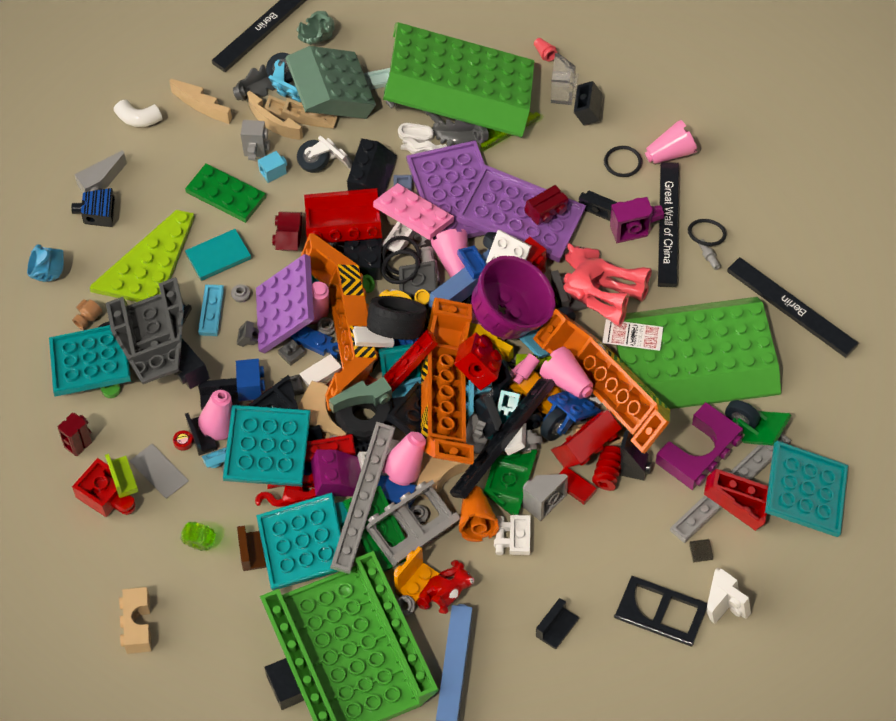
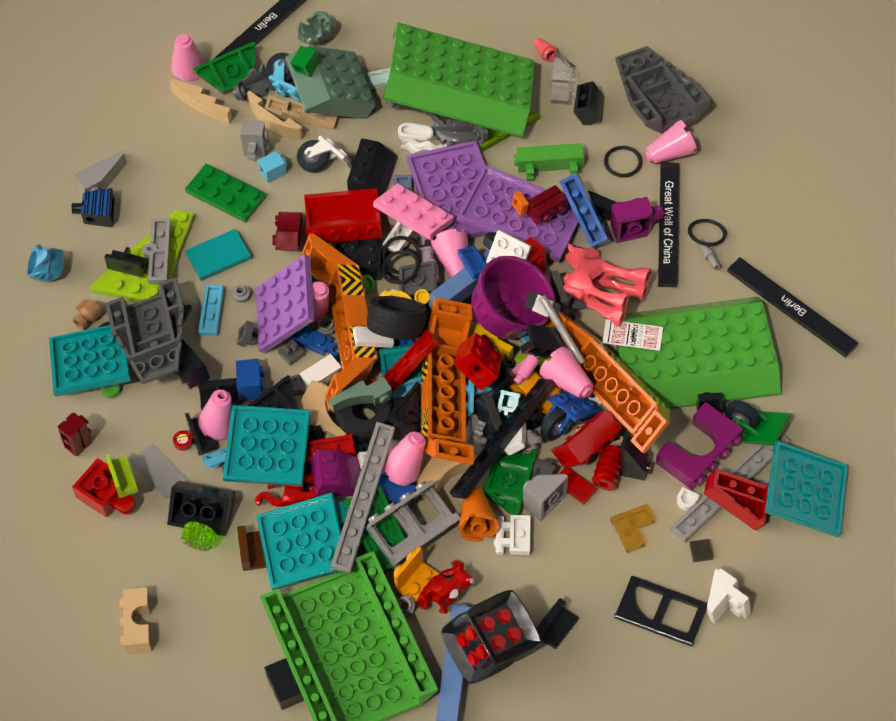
(126, 262): none -> panel
(137, 117): white cylinder -> none
(158, 250): none -> light grey hinge
(185, 58): none -> bright pink cone
(201, 505): none -> black slope
(228, 69): none -> green wing
(305, 61): none -> green brick
(424, 514): light grey plate -> none
(491, 636): none -> black piece
(520, 204): none -> orange tile
(535, 305): none -> sticker
(542, 341): none -> black panel
(544, 467): none -> dark grey tile
(549, 158): none -> bright green brick
(561, 329): none -> light grey bar
(585, 211): none -> blue brick
(628, 525): none -> clear yellow tile
(659, 91): none -> dark grey wedge
(687, 499): none -> white tile
(712, 399): none -> black bracket

